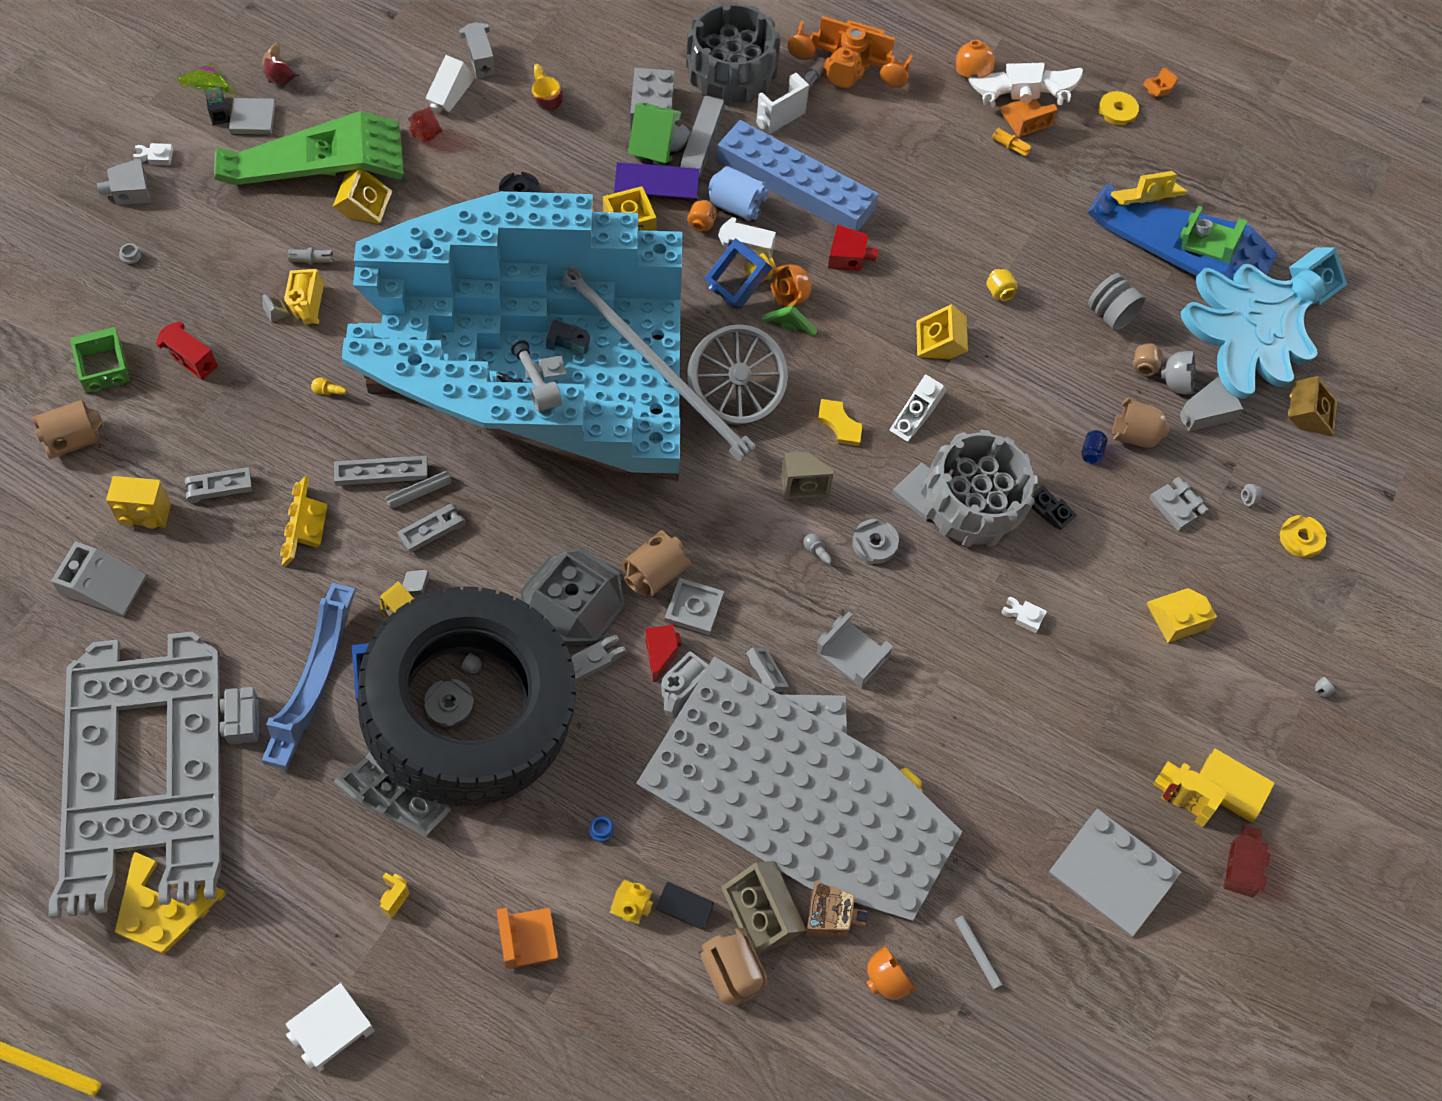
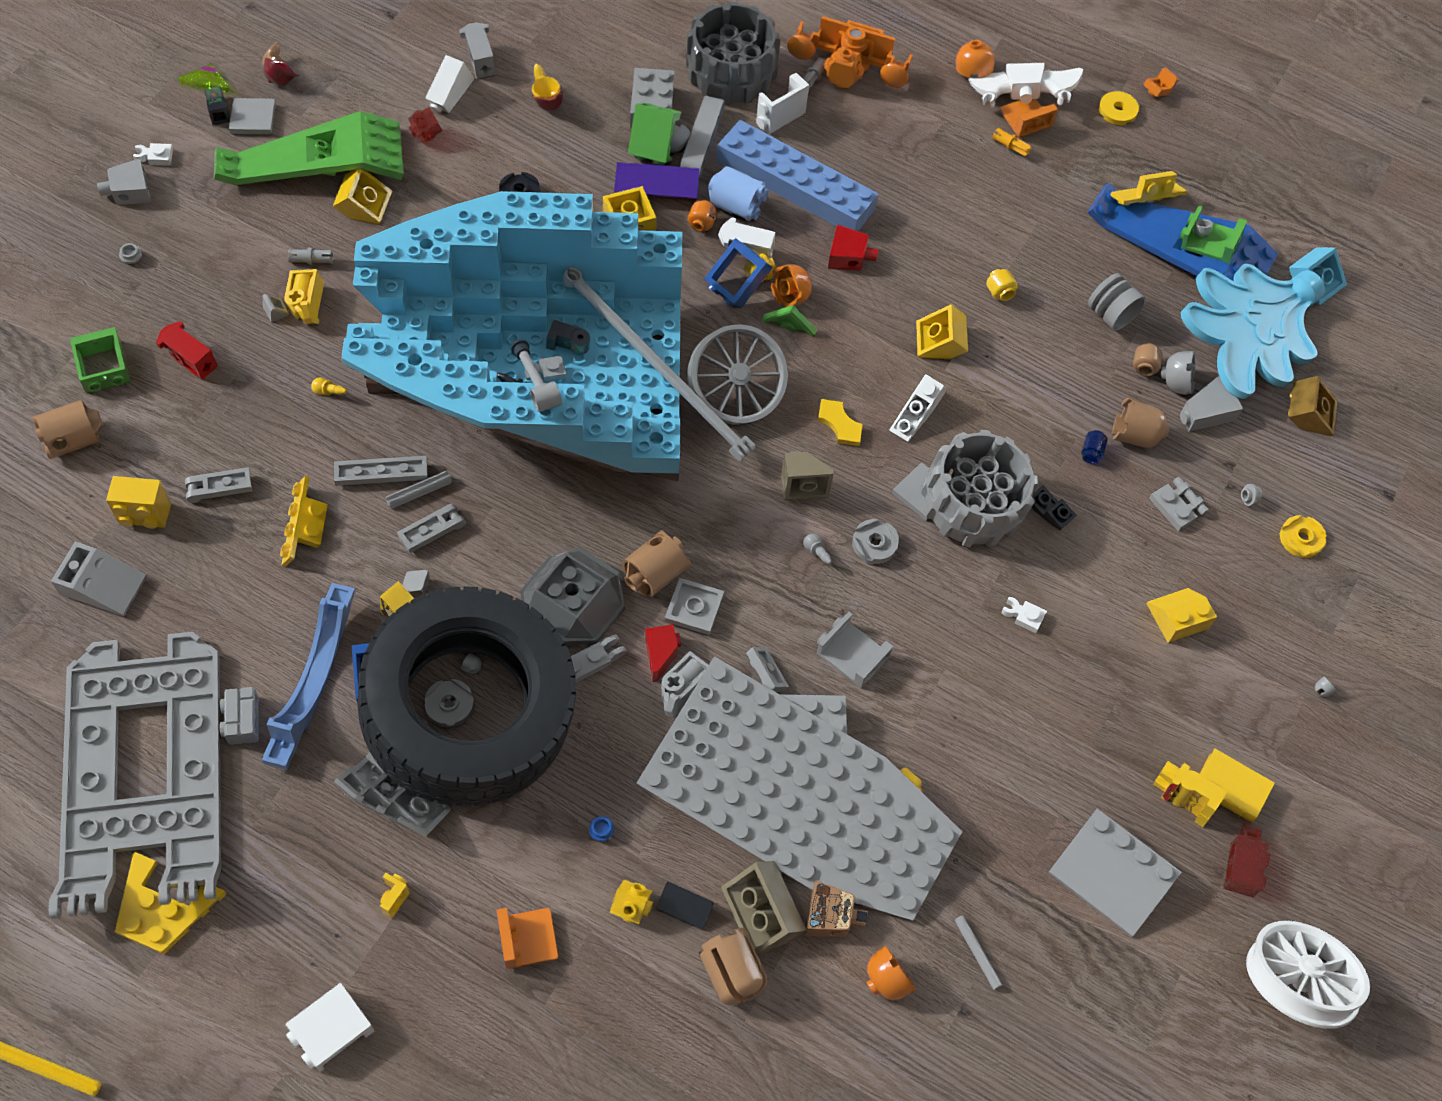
(1307, 974): none -> white wheel

